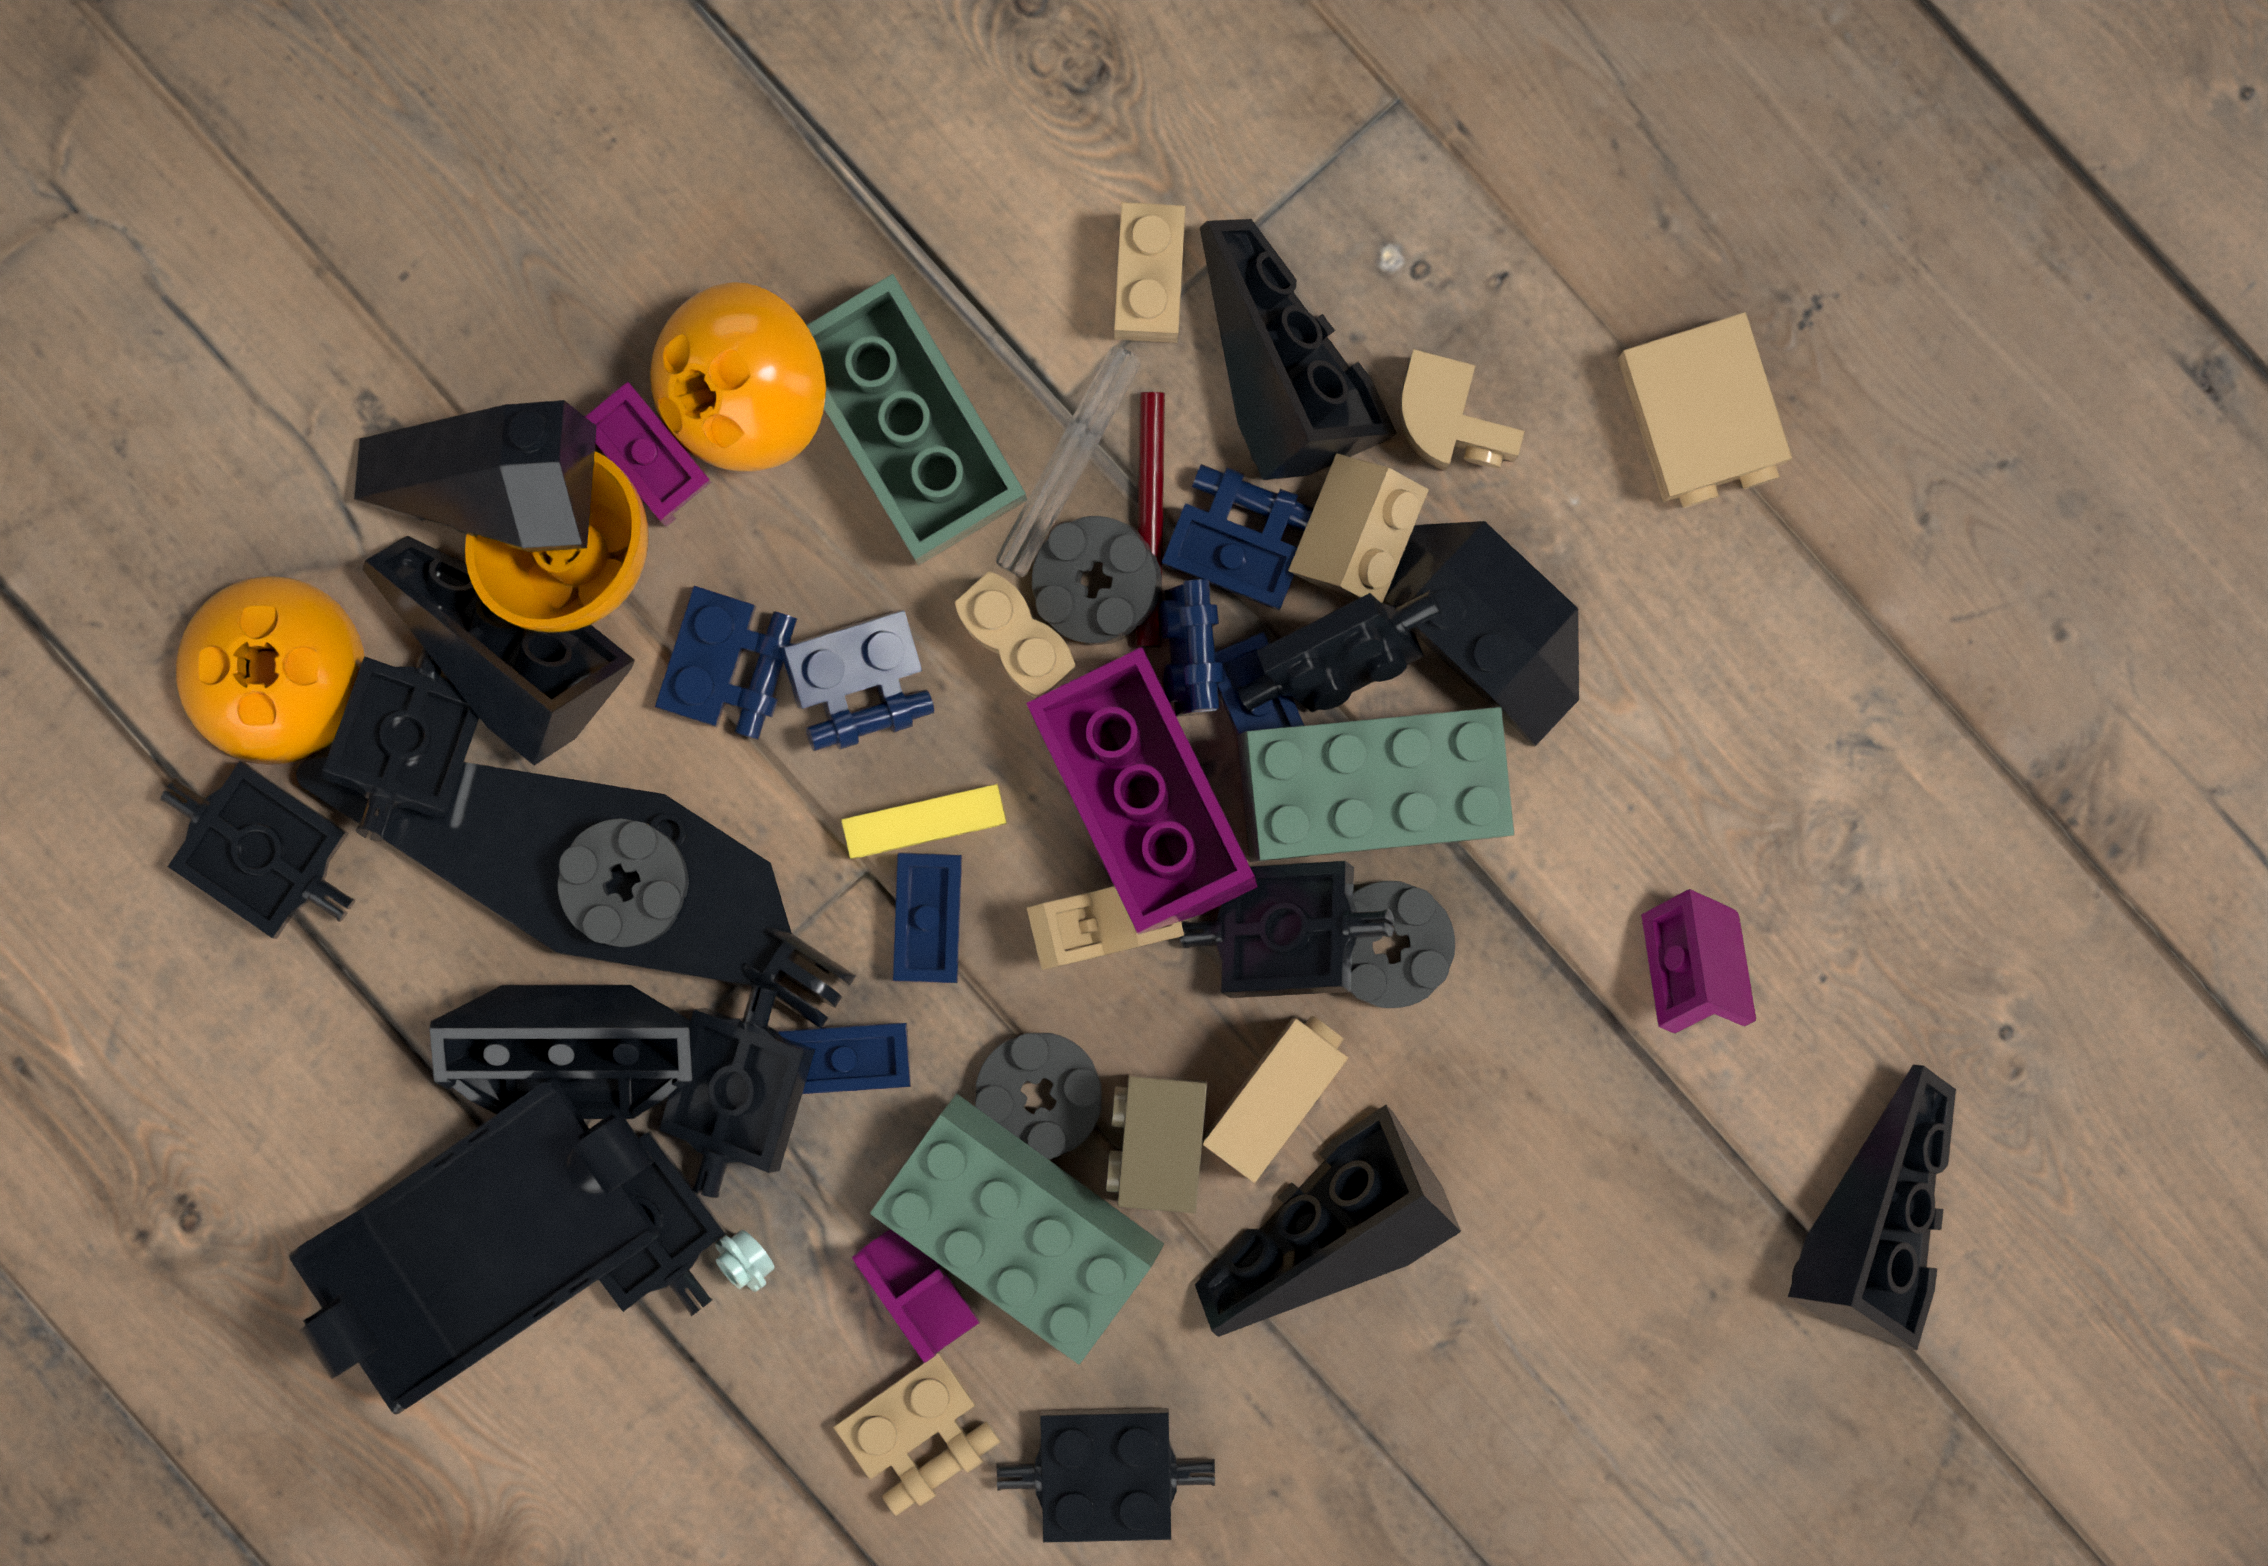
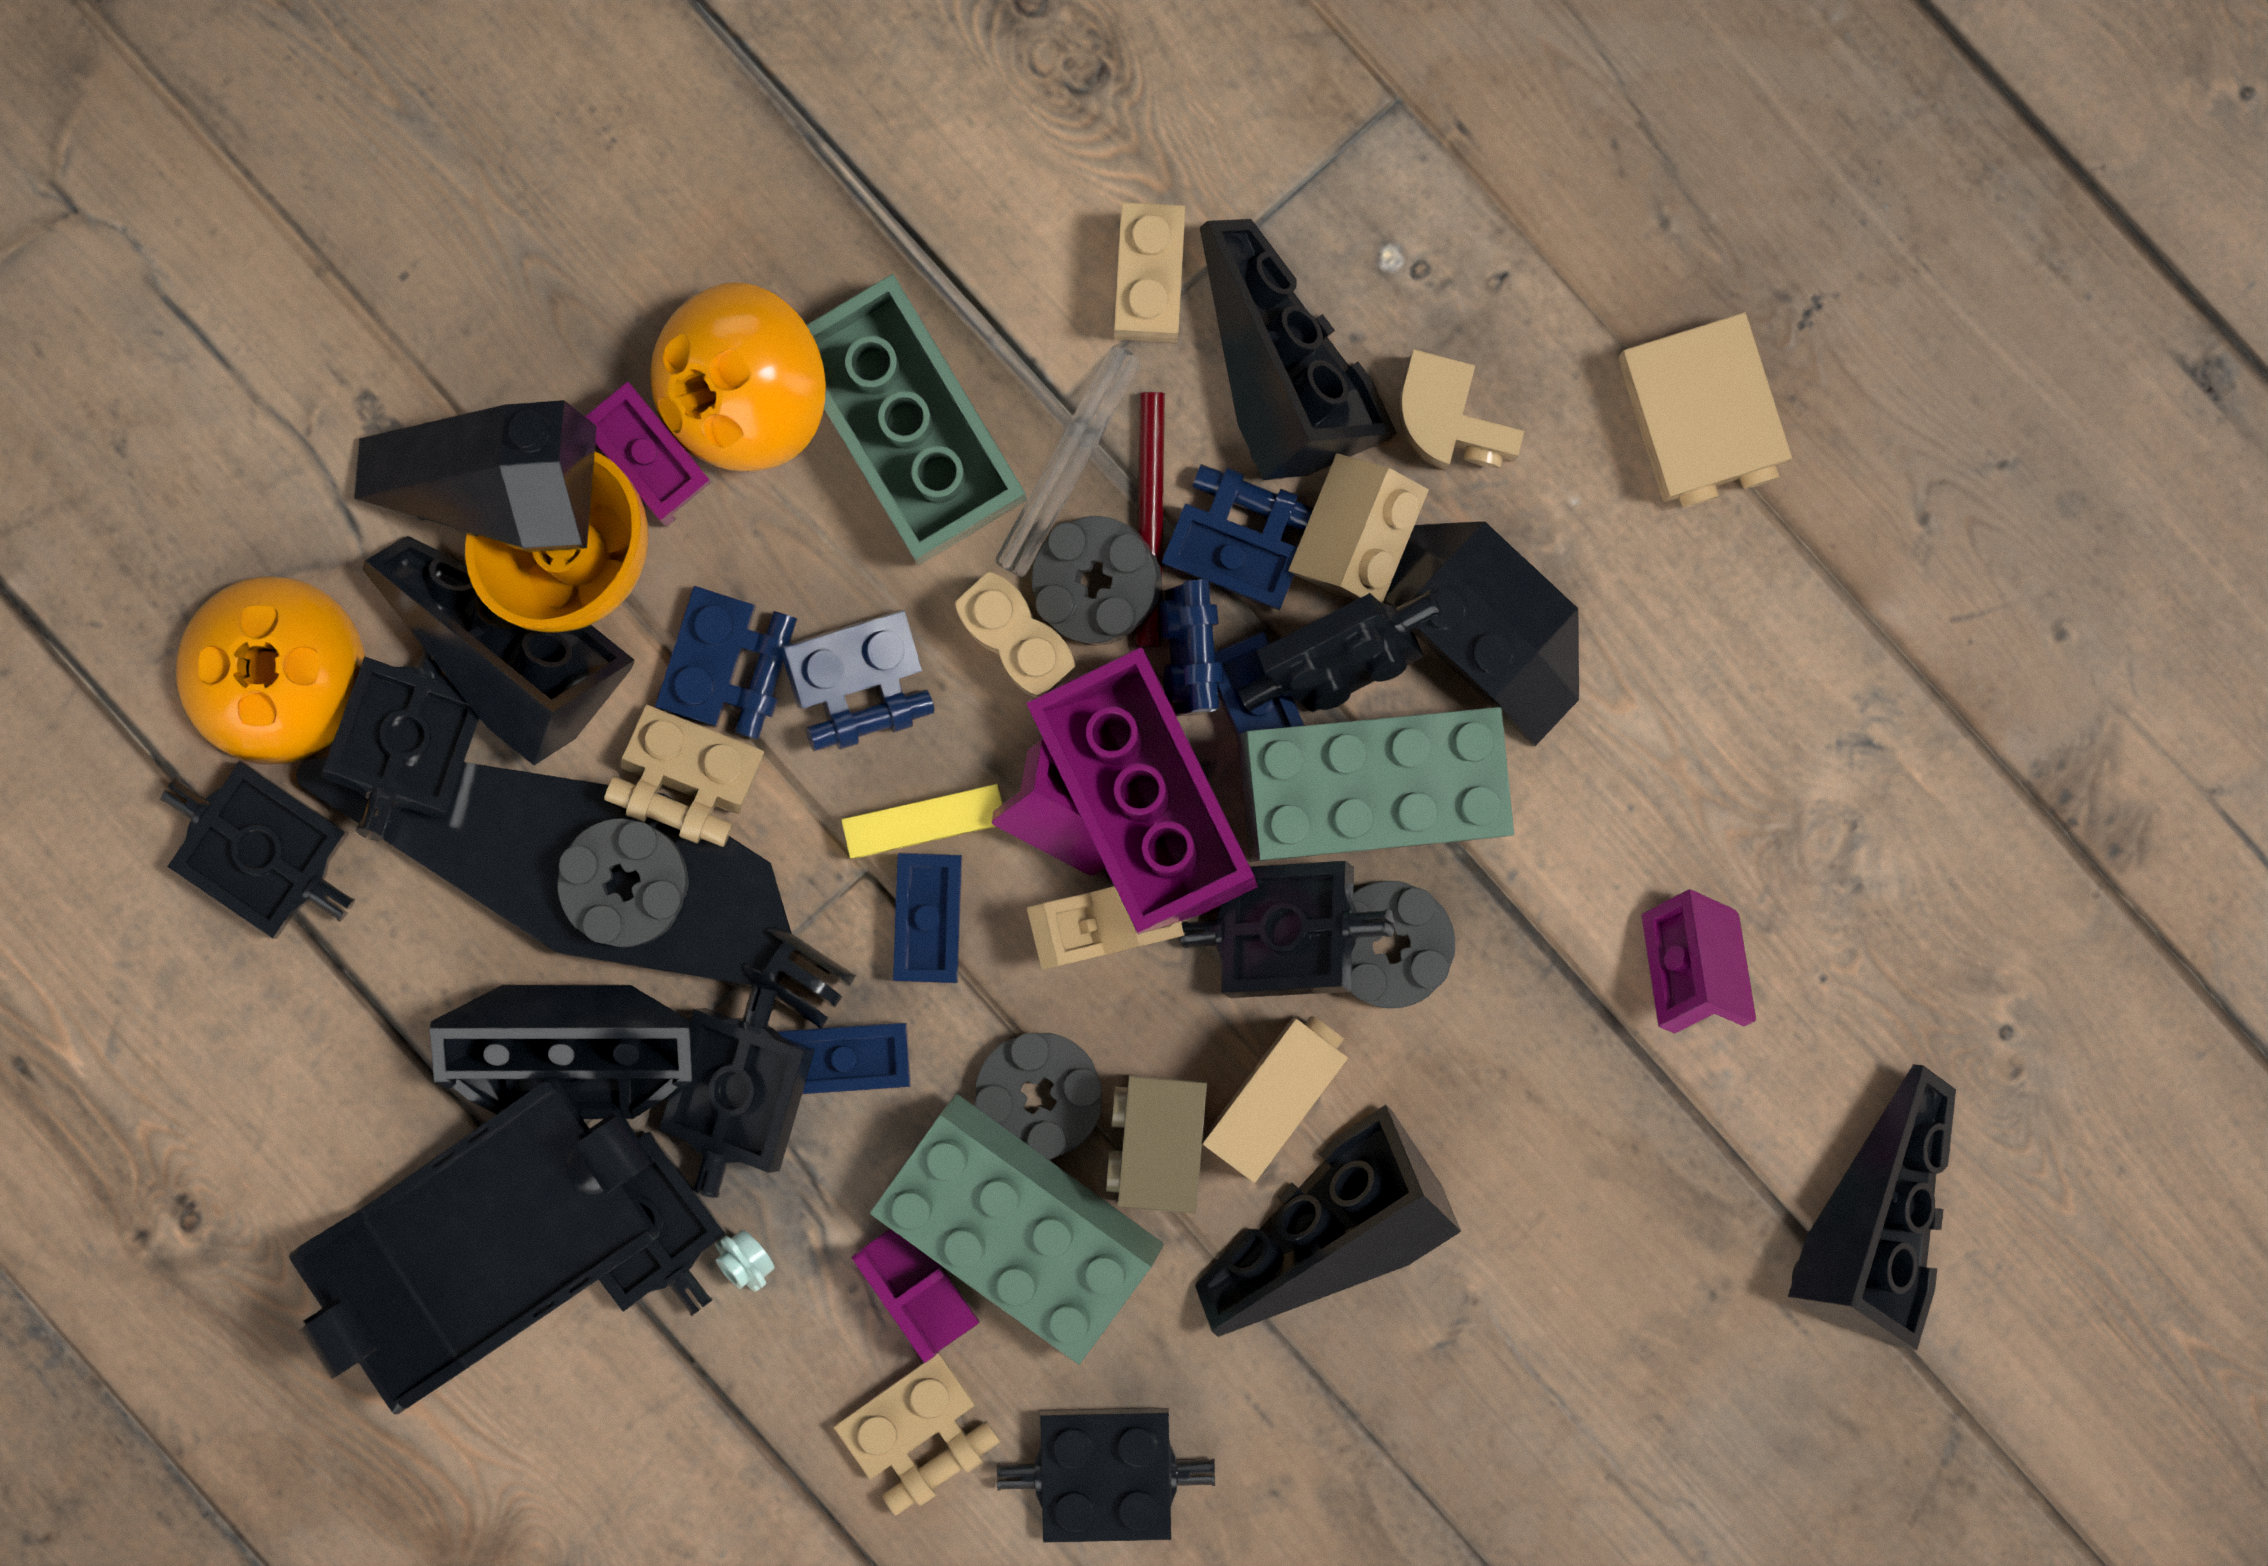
(690, 761): none -> tan plate
(1047, 816): none -> magenta panel

